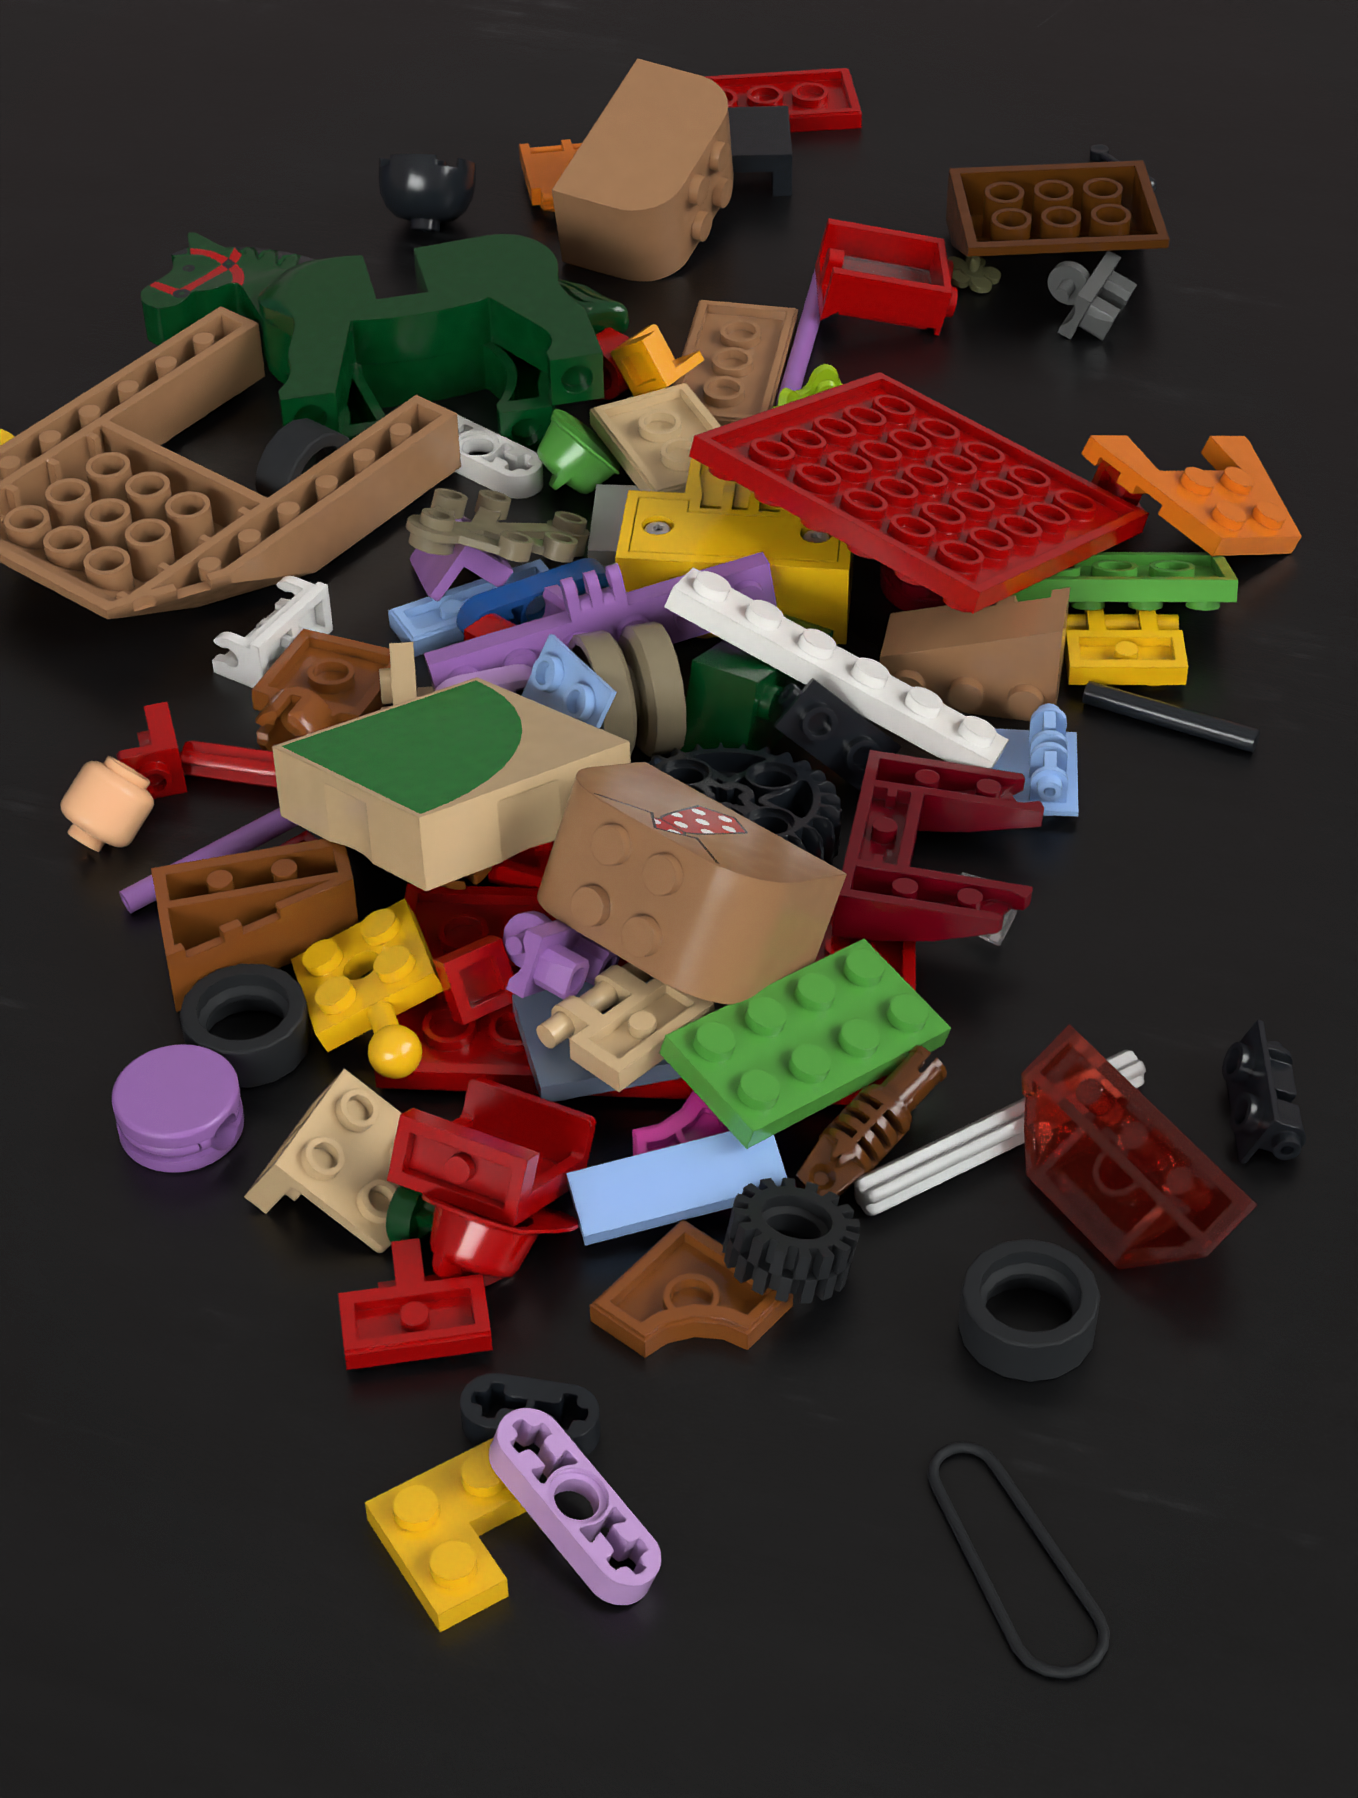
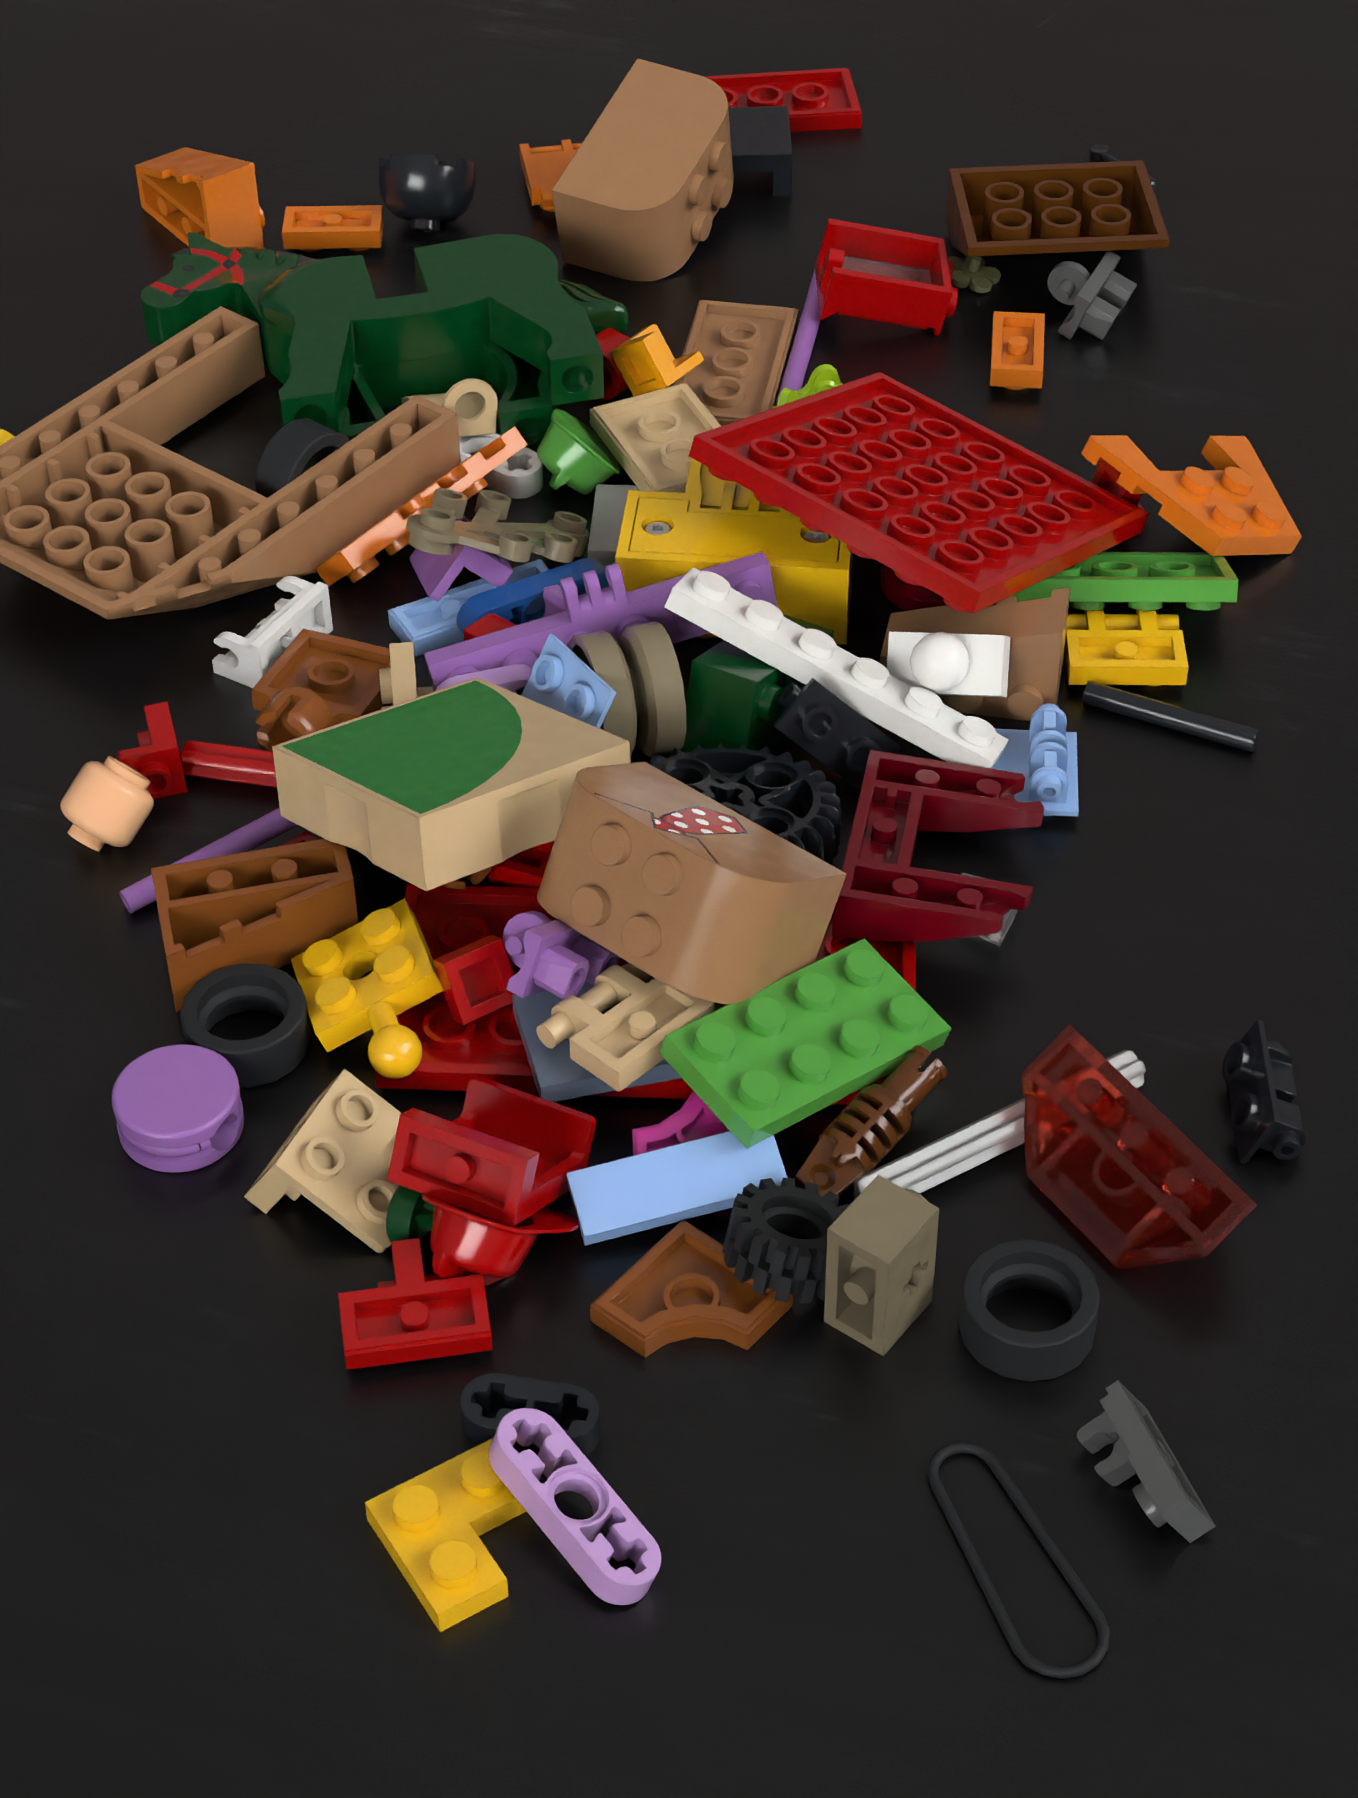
(203, 196): none -> orange wedge
(333, 227): none -> orange plate
(391, 532): none -> orange wing
(474, 404): none -> tan piece
(880, 1264): none -> dark tan brick
(951, 662): none -> white tile
(1017, 350): none -> orange plate
(1141, 1449): none -> dark grey plate

